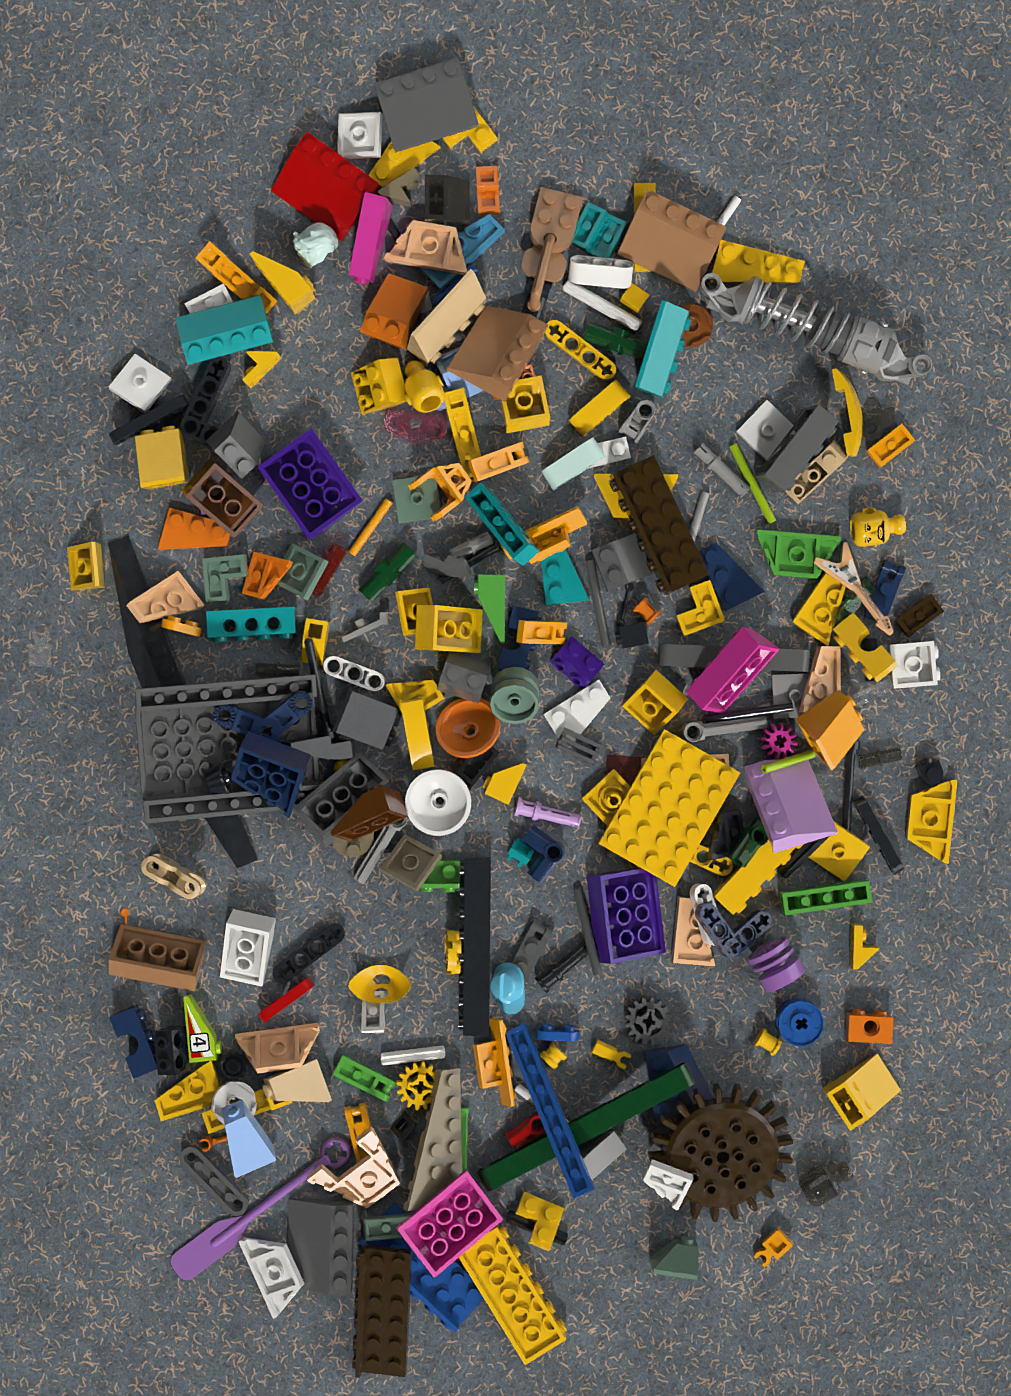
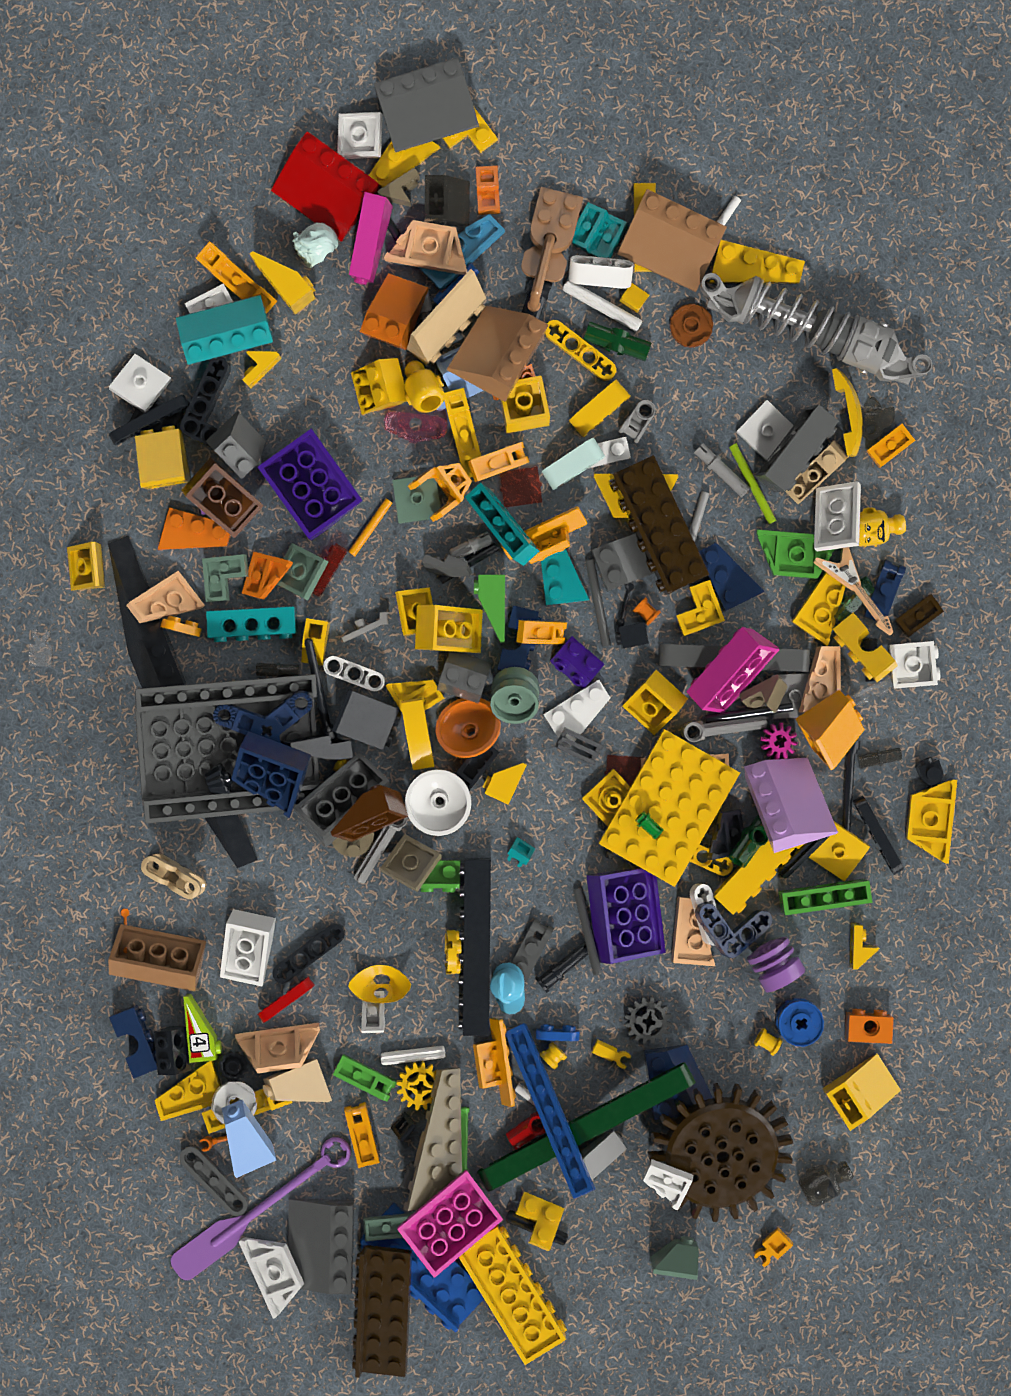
(367, 1179): light nougat wing -> none
(387, 572): dark green piece -> none
(521, 487): none -> clear red piece
(536, 811): lavender pin -> none
(545, 863): dark blue piece -> none
(649, 825): none -> green pin
(663, 349): slope -> none
(769, 692): none -> dark tan slope
(775, 765): lime piece -> none
(837, 516): none -> white plate

